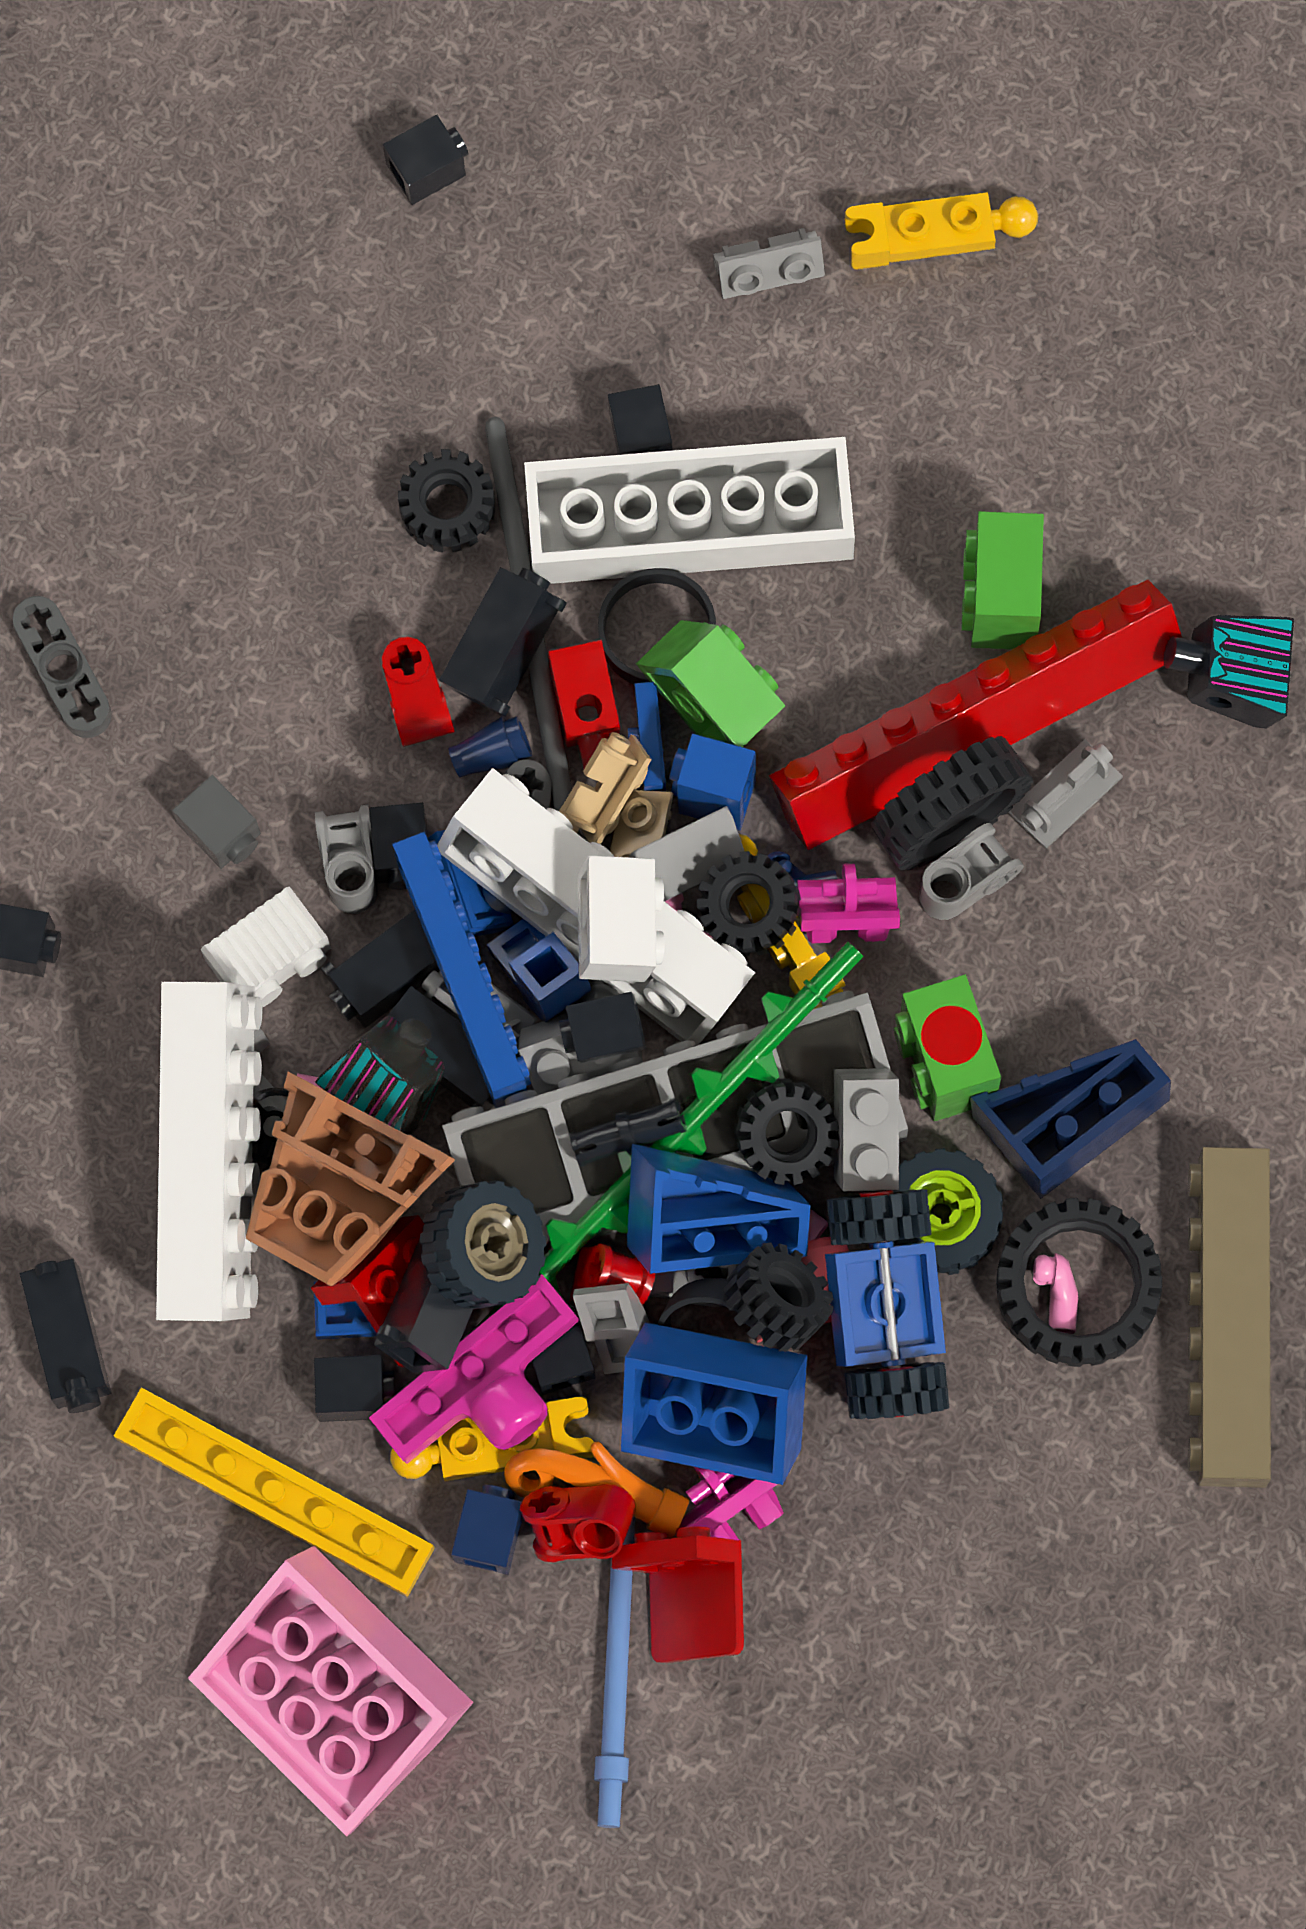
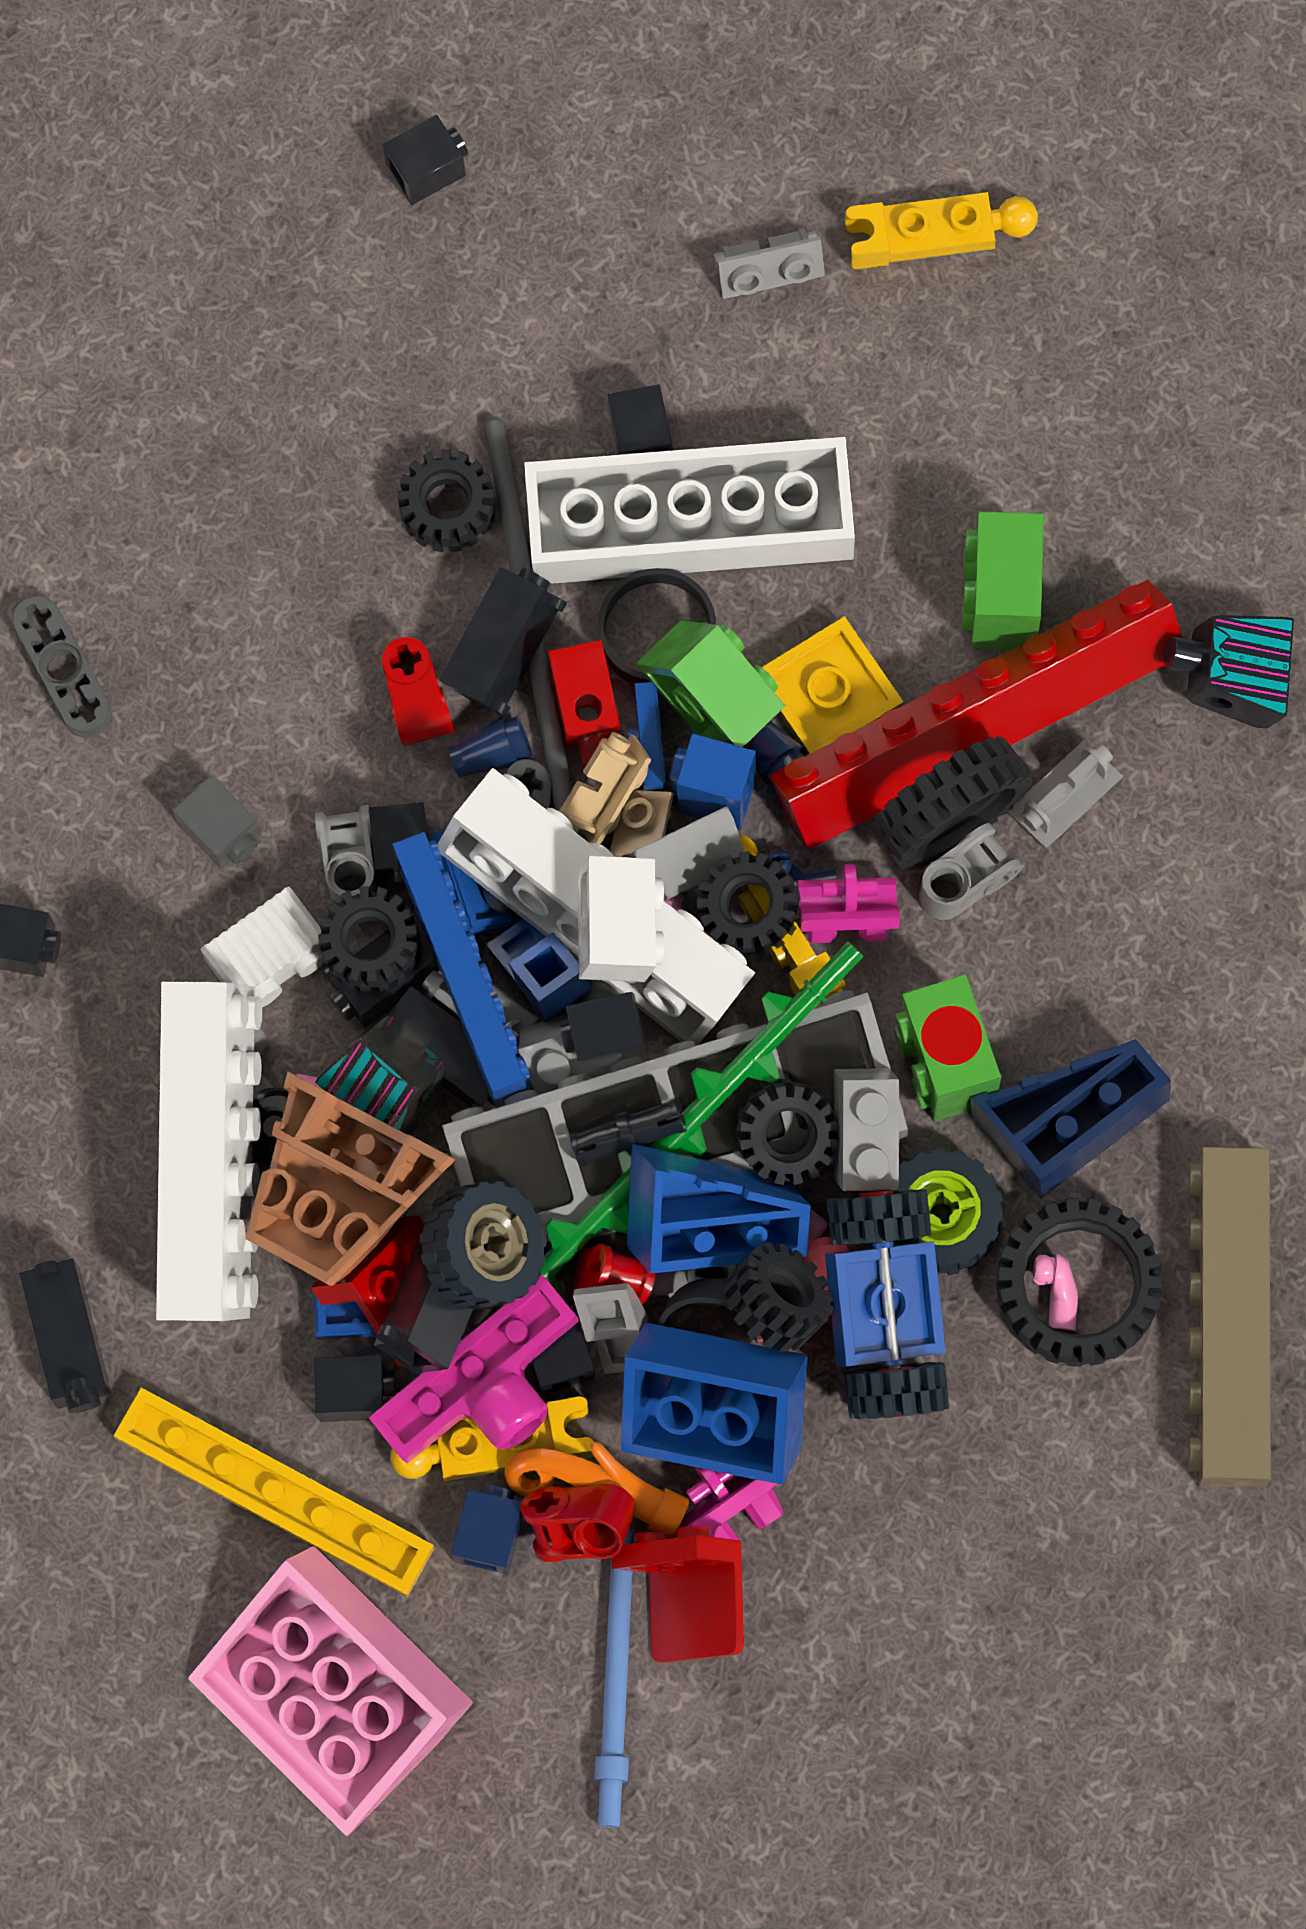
(362, 908): none -> black tyre
(774, 750): none -> dark blue cone
(830, 686): none -> yellow plate

